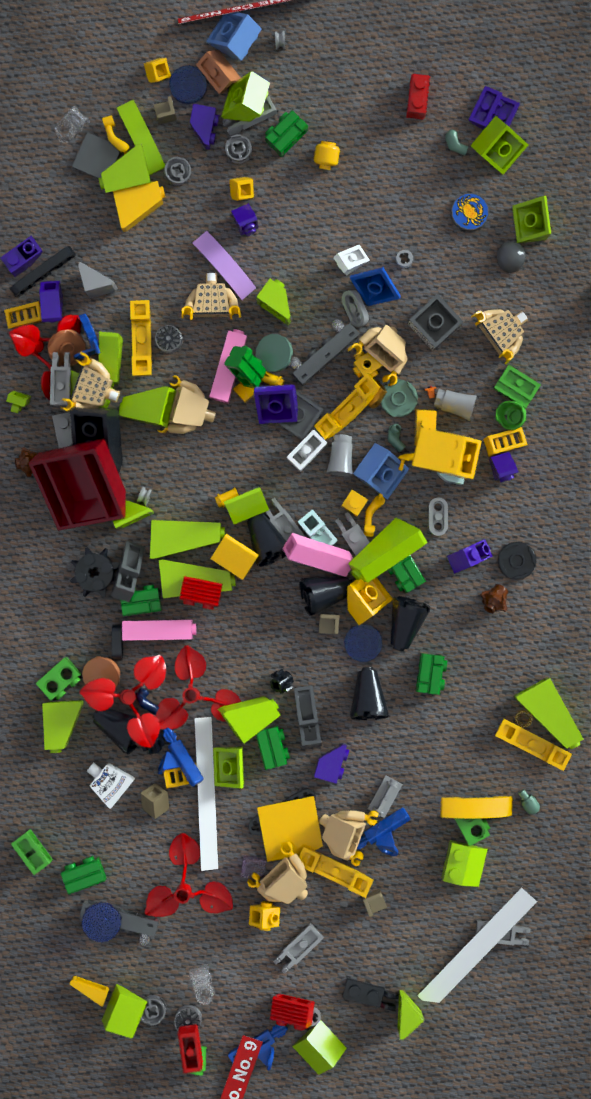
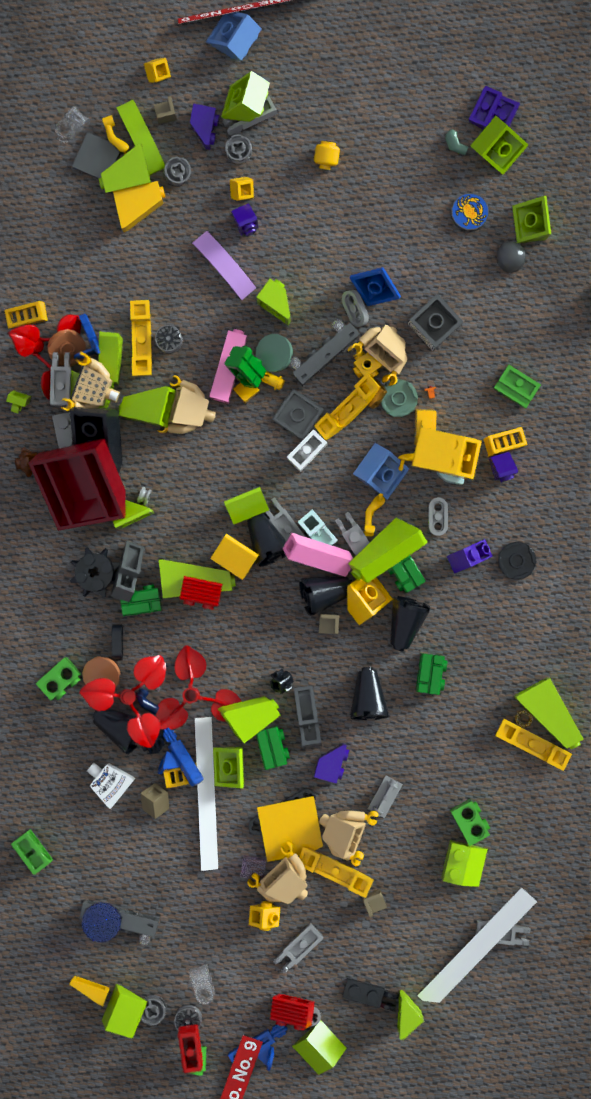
(22, 256): dark purple slope -> none
(42, 271): black beam -> none
(51, 301): dark purple slope -> none
(59, 723): lime slope -> none
(83, 875): green brick -> none
(95, 283): light grey slope -> none
(158, 630): bright pink brick -> none
(164, 903): red plant -> none
(182, 536): lime slope -> none
(188, 84): clear blue tile -> none
(211, 300): tan torso -> none
(217, 70): nougat panel -> none
(225, 496): yellow pin -> none
(276, 403): dark purple brick -> none
(280, 40): light grey bush -> none
(286, 132): green brick -> none
(341, 456): light grey plant -> none
(351, 259): white slope -> none
(354, 503): yellow brick -> none
(363, 643): clear blue tile -> none
(382, 832): blue piece -> none
(393, 437): sand green arm -> none
(398, 259): light grey bush -> none
(418, 96): red brick -> none
(455, 403): light grey plant -> none
(476, 807): yellow slope -> none
(495, 599): reddish brown rock -> none
(502, 330): tan torso -> none
(515, 415): bright green hair -> none
(529, 802): sand green cylinder -> none

